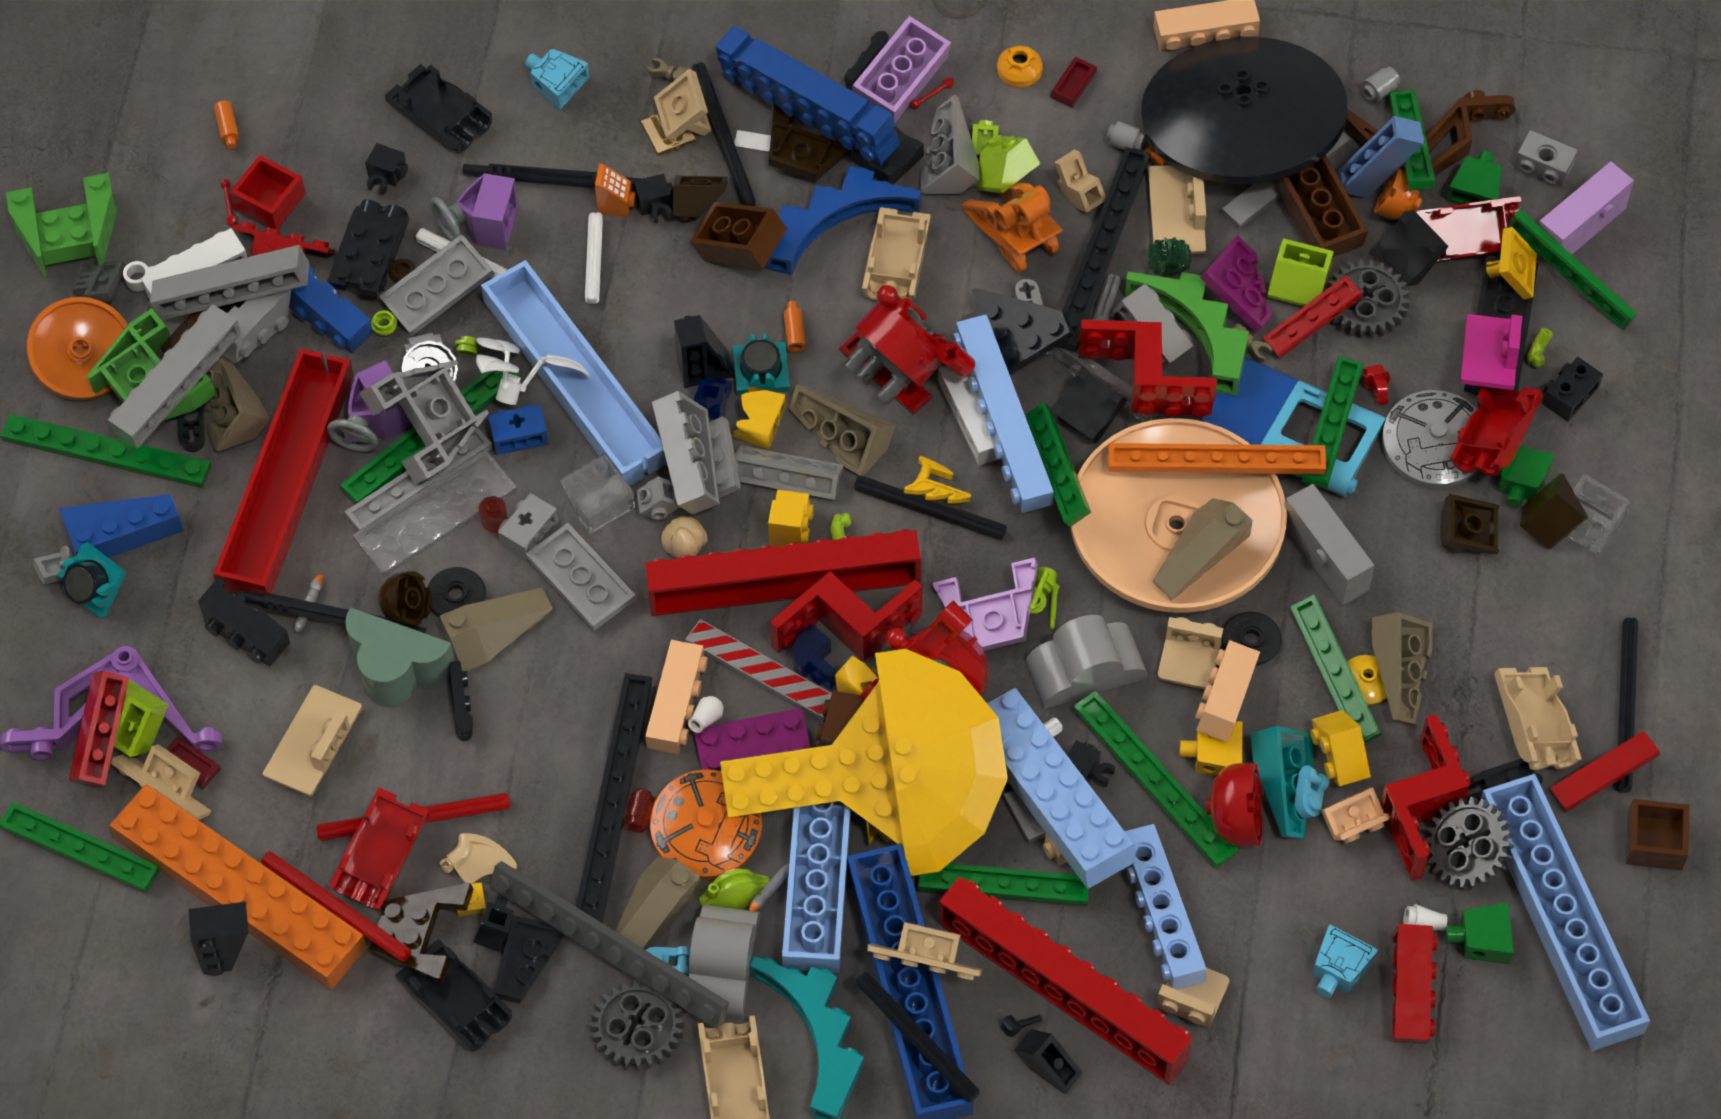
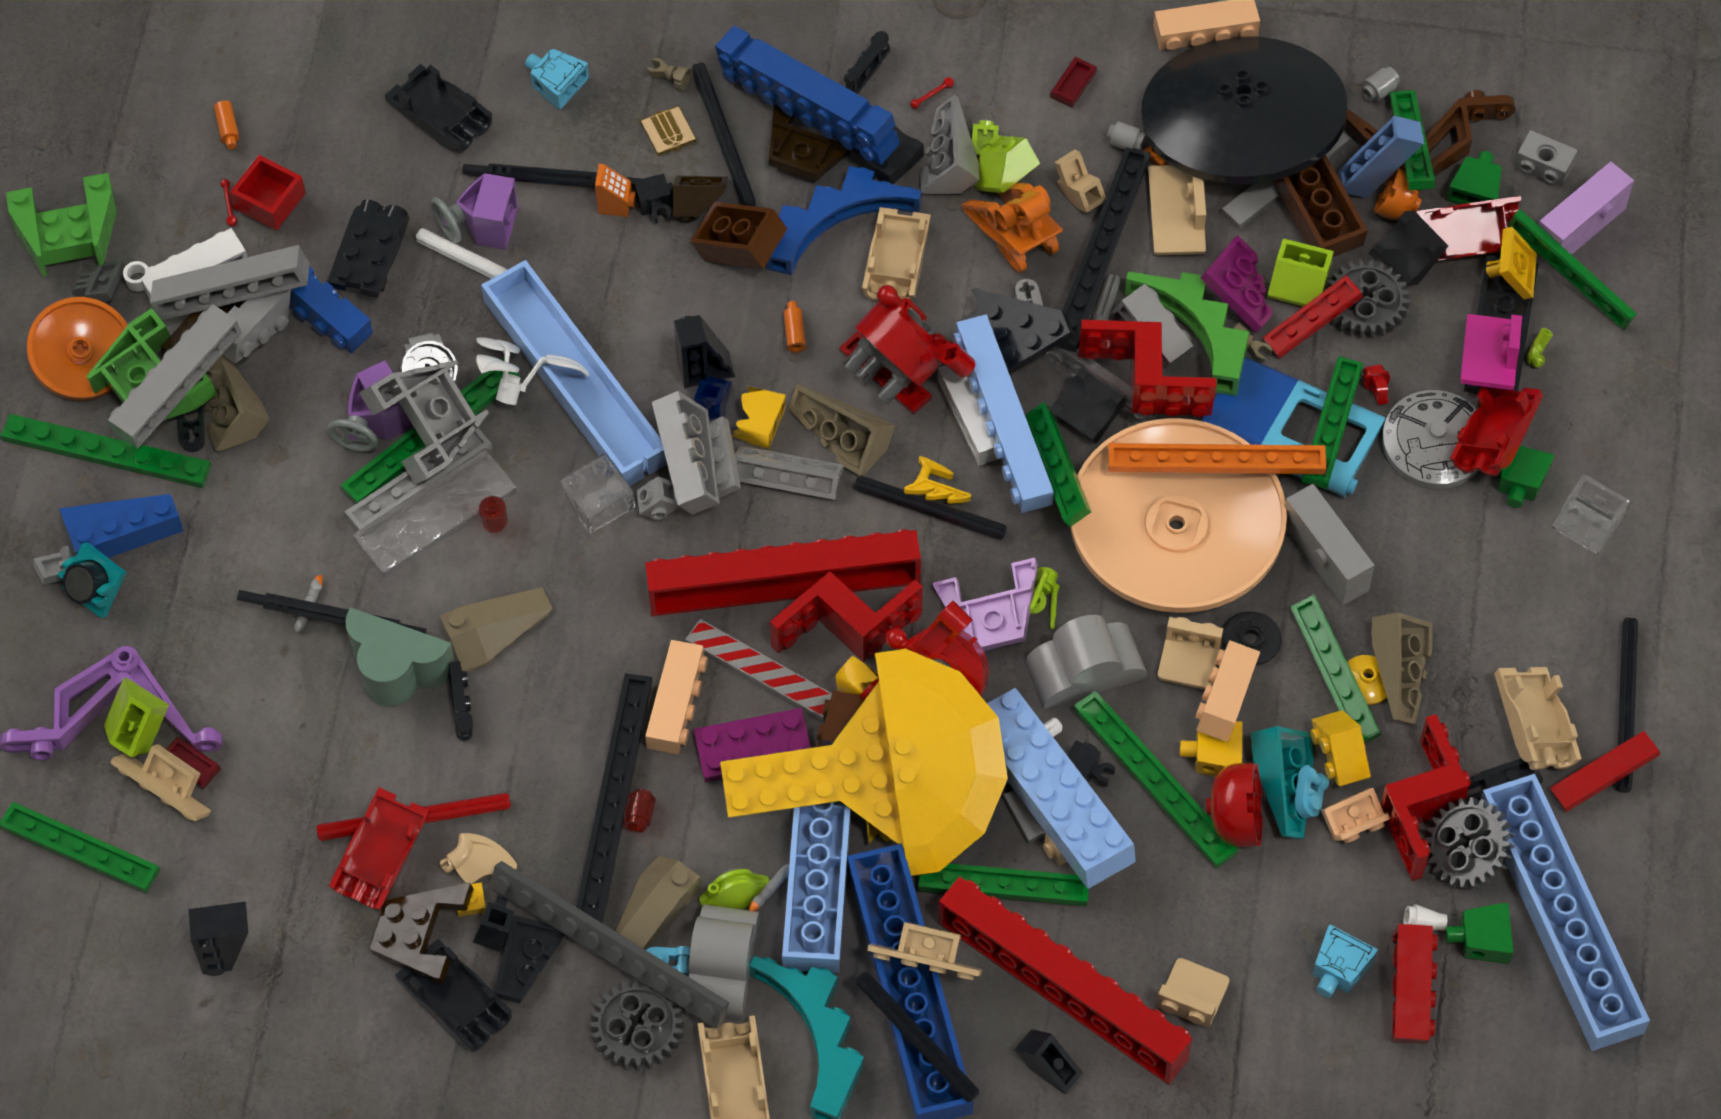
(98, 728): red brick -> none
(225, 875): orange brick -> none
(241, 625): black wedge -> none
(271, 240): red bracket -> none
(284, 473): red piece -> none
(312, 740): tan bracket -> none
(336, 906): red axle -> none
(384, 317): lime plate -> none
(385, 167): black brick -> none
(400, 269): dark brown tile -> none
(405, 598): dark brown cylinder -> none
(436, 285): light grey plate -> none
(452, 578): black wheel -> none
(467, 346): lime plate -> none
(518, 429): blue brick -> none
(528, 525): light grey brick -> none
(581, 576): light grey plate -> none
(593, 261): white axle -> none
(683, 107): tan bracket -> none
(684, 537): tan hair -> none
(694, 826): orange dish -> none
(706, 713): white cone -> none
(752, 140): white sticker -> none
(760, 364): piece -> none
(789, 518): yellow brick -> none
(809, 654): clear blue brick -> none
(838, 524): lime arm -> none
(903, 67): lavender brick -> none
(1012, 1027): black hand -> none
(1019, 74): light orange piece -> none
(1169, 256): clear green gear -> none
(1178, 971): light blue brick -> none
(1204, 542): dark tan wedge -> none
(1469, 525): dark brown slope -> none
(1553, 513): dark brown slope -> none
(1572, 388): black brick -> none
(1657, 834): reddish brown piece -> none

